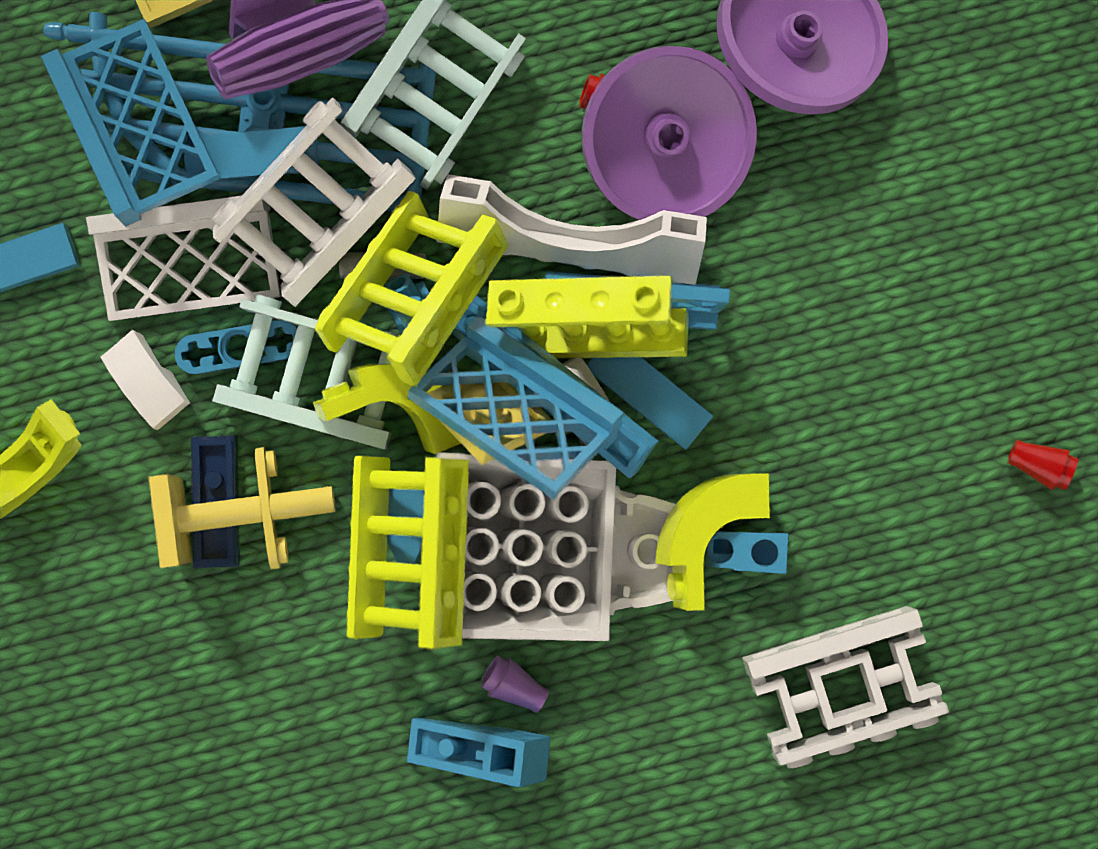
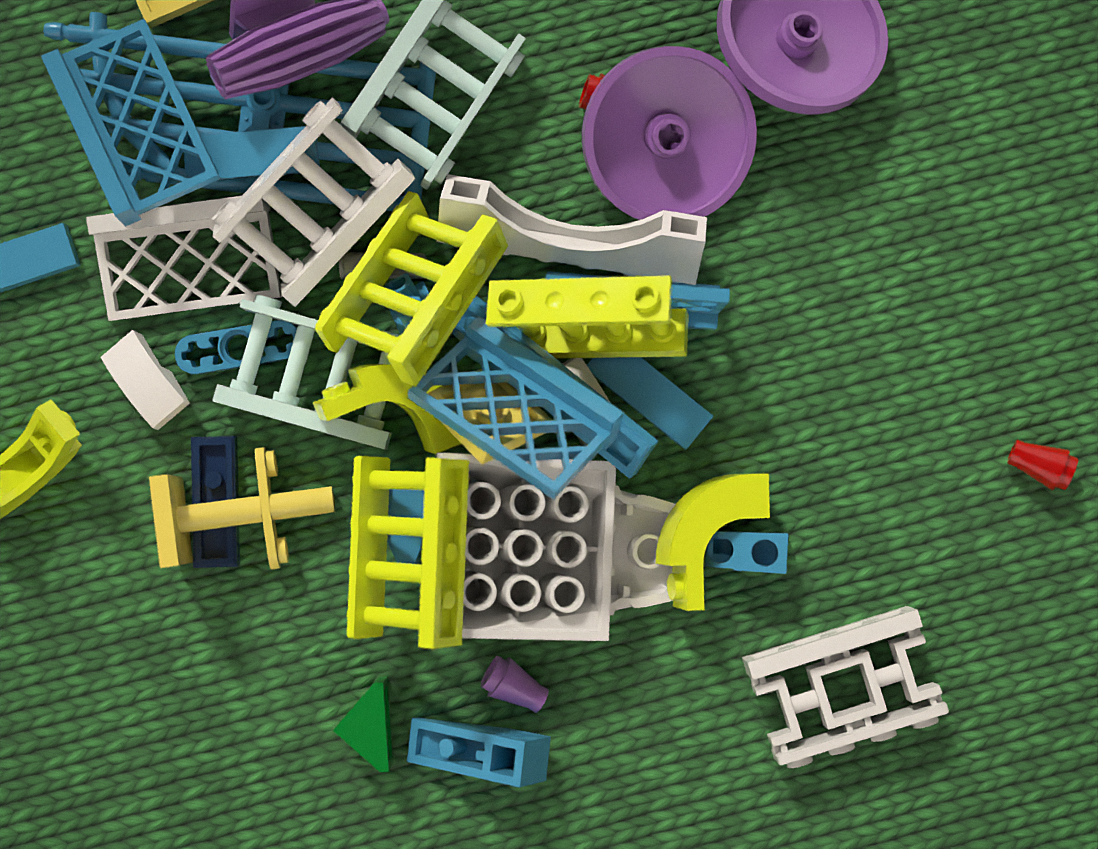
(369, 726): none -> green slope

